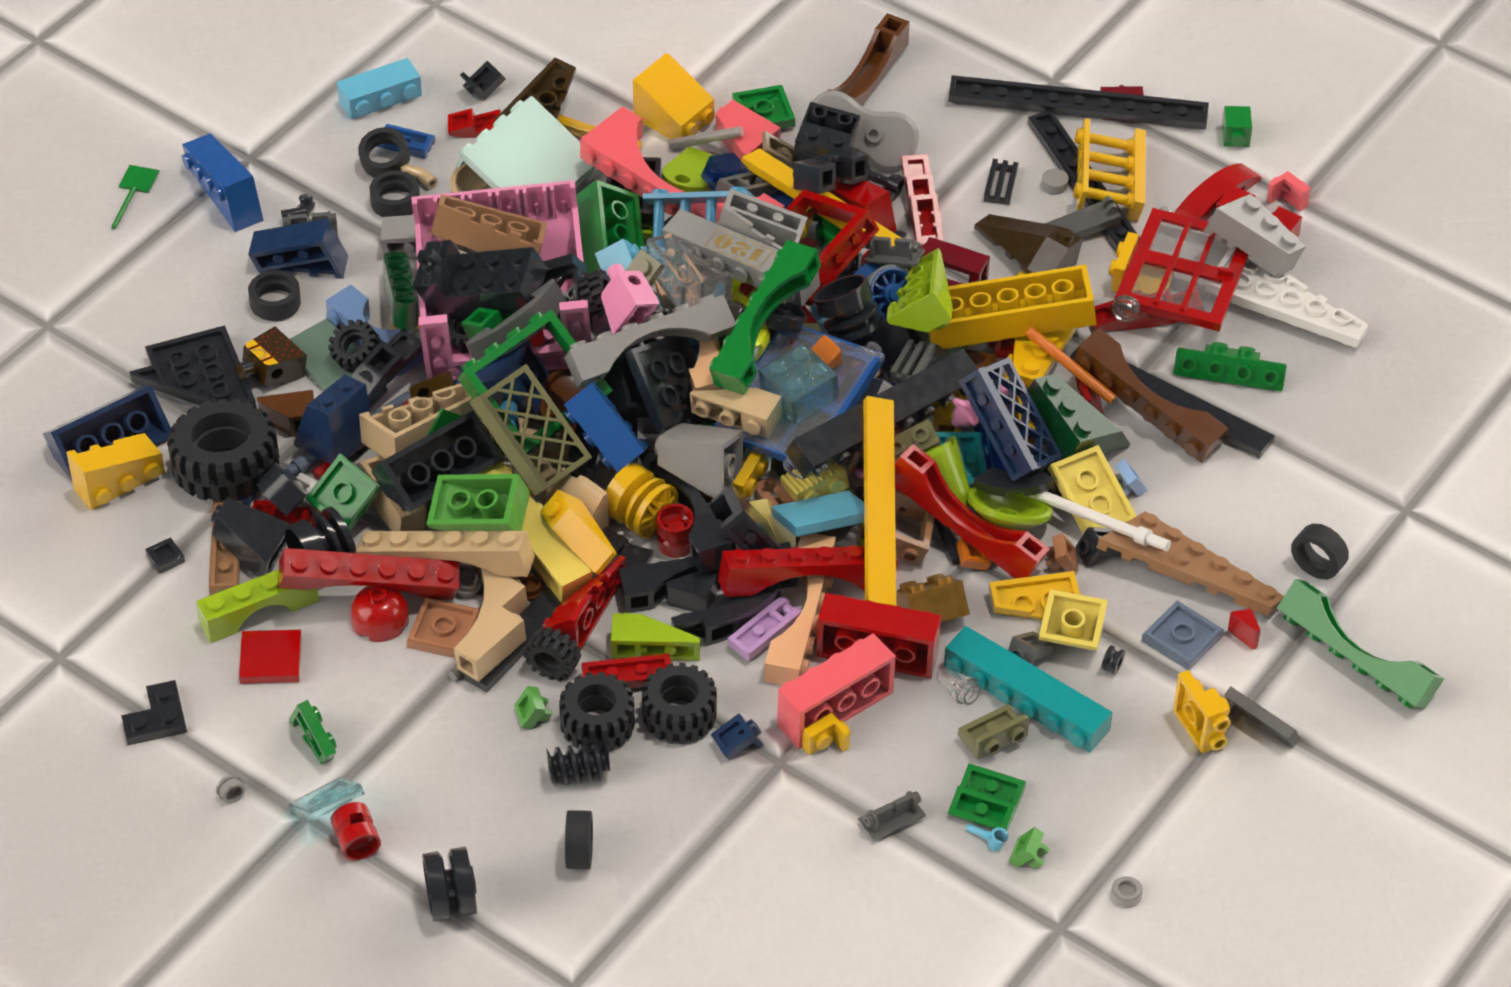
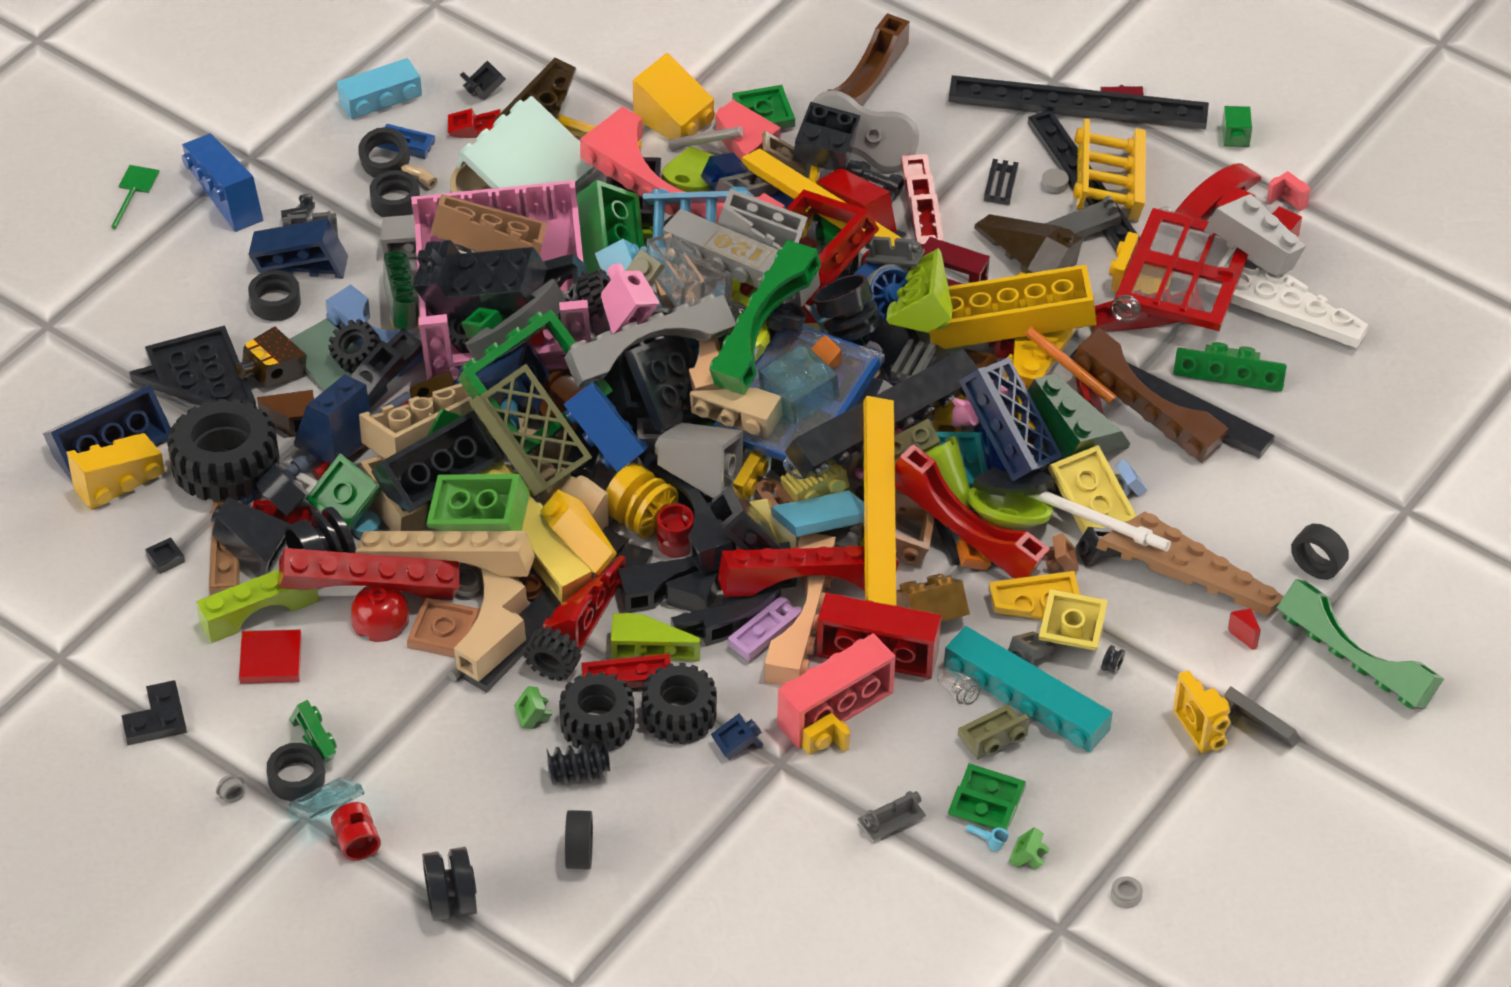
(290, 754): none -> black tyre
(368, 522): none -> medium azure tile
(822, 171): black arch -> none
(1182, 635): sand blue tile -> none

